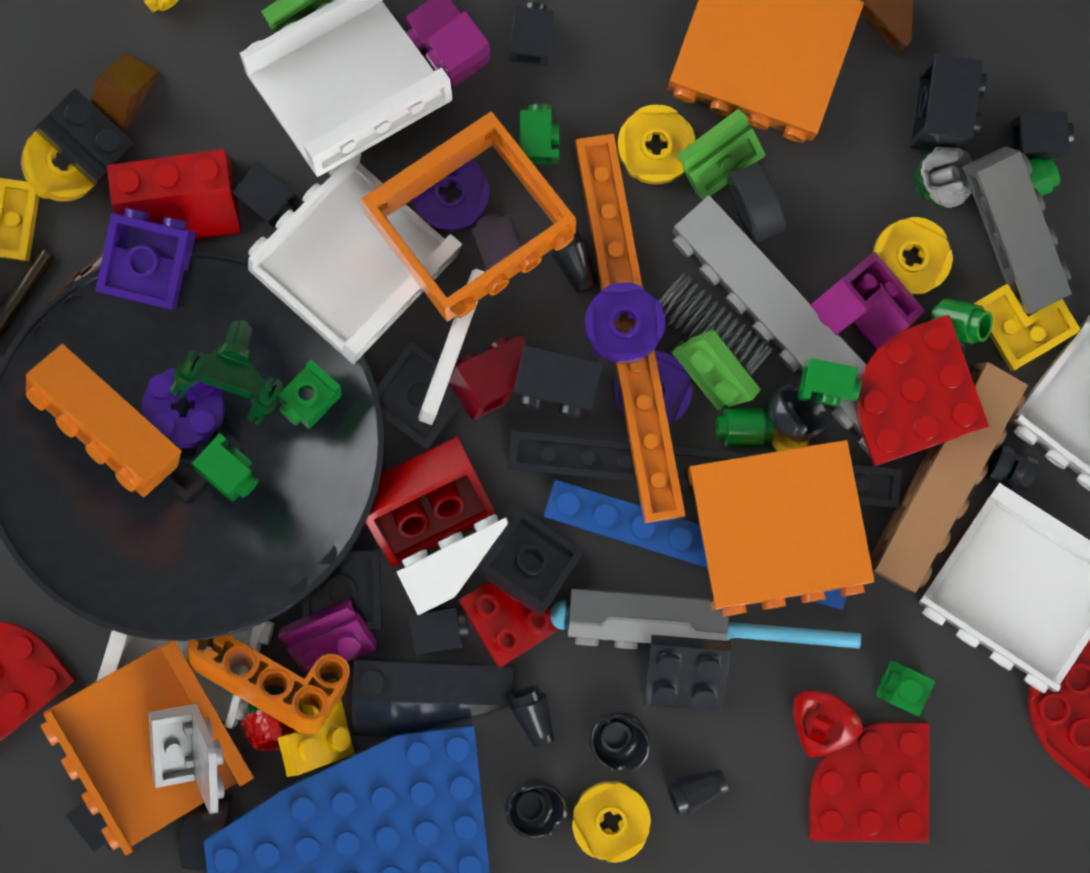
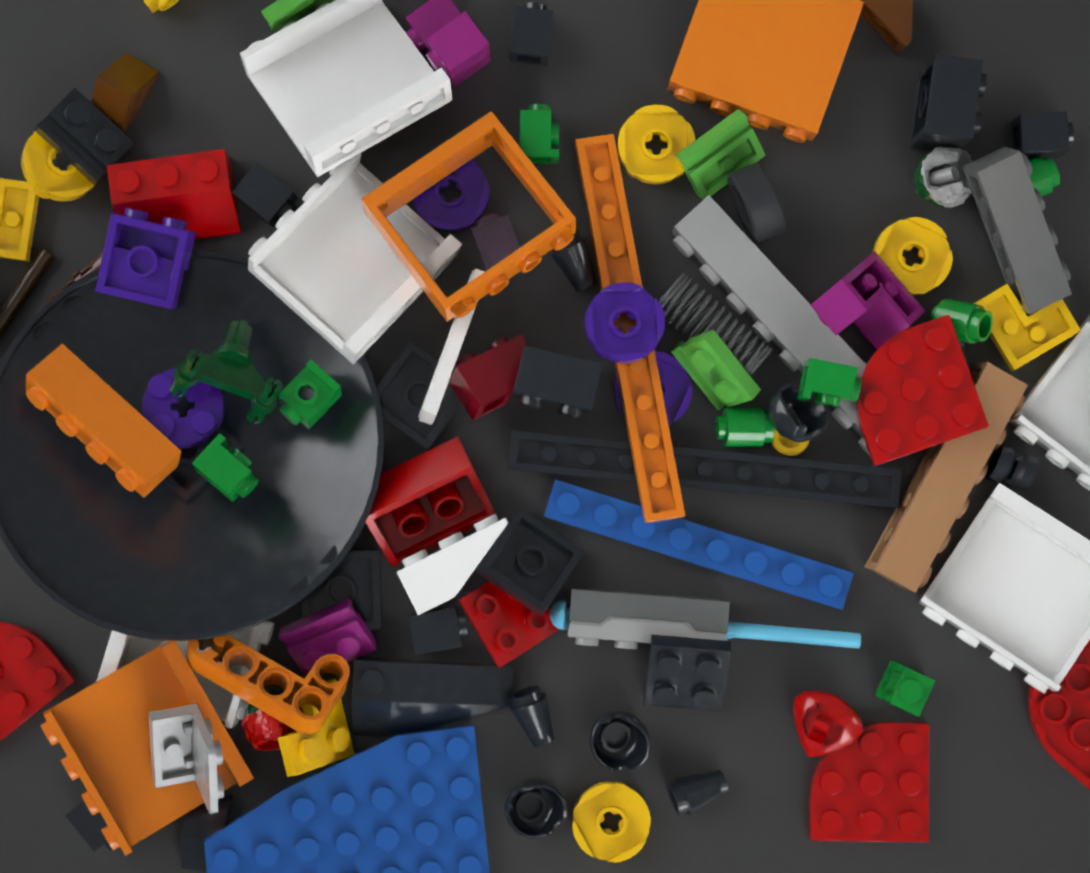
(781, 527): orange panel -> none

